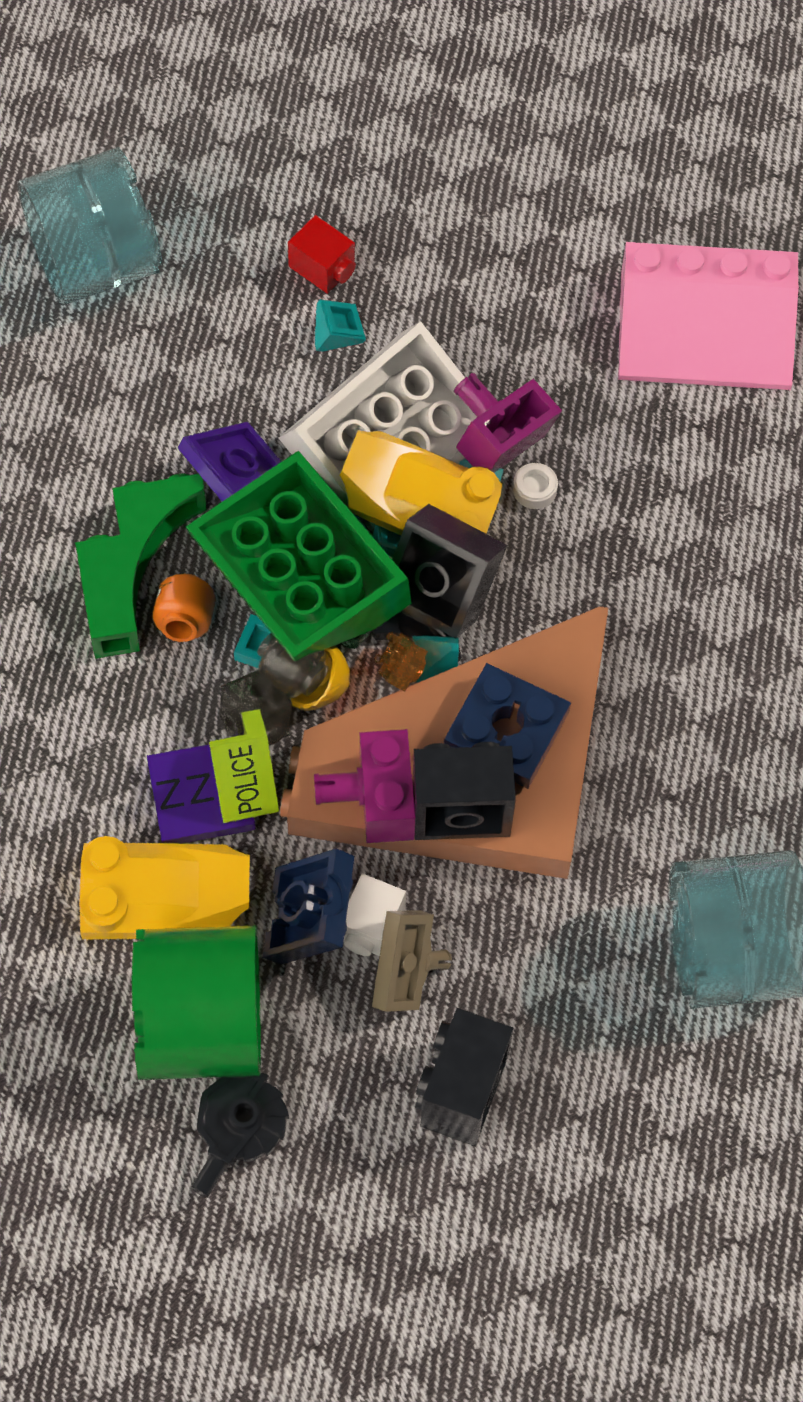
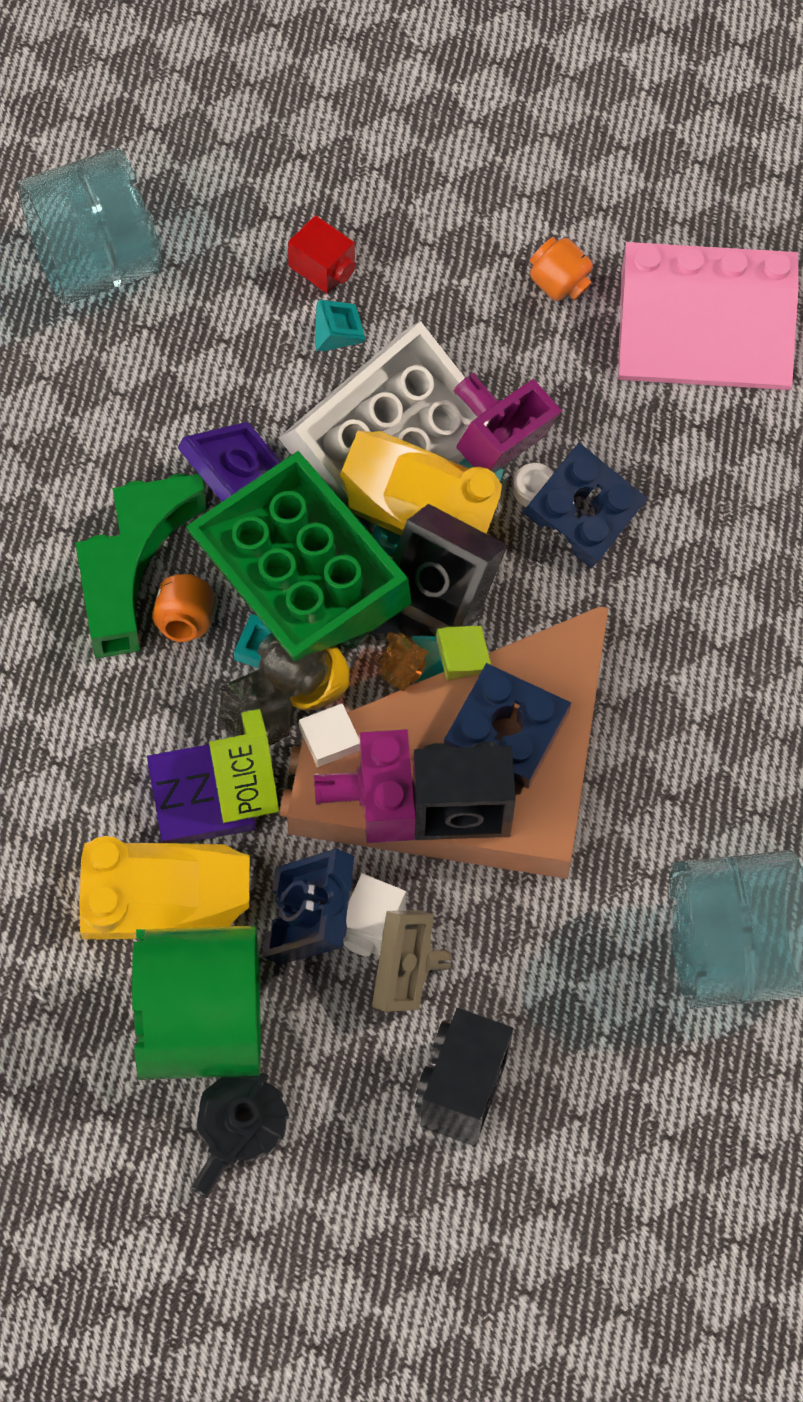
(329, 735): none -> white tile
(462, 651): none -> lime slope
(561, 269): none -> orange head
(613, 505): none -> dark blue brick

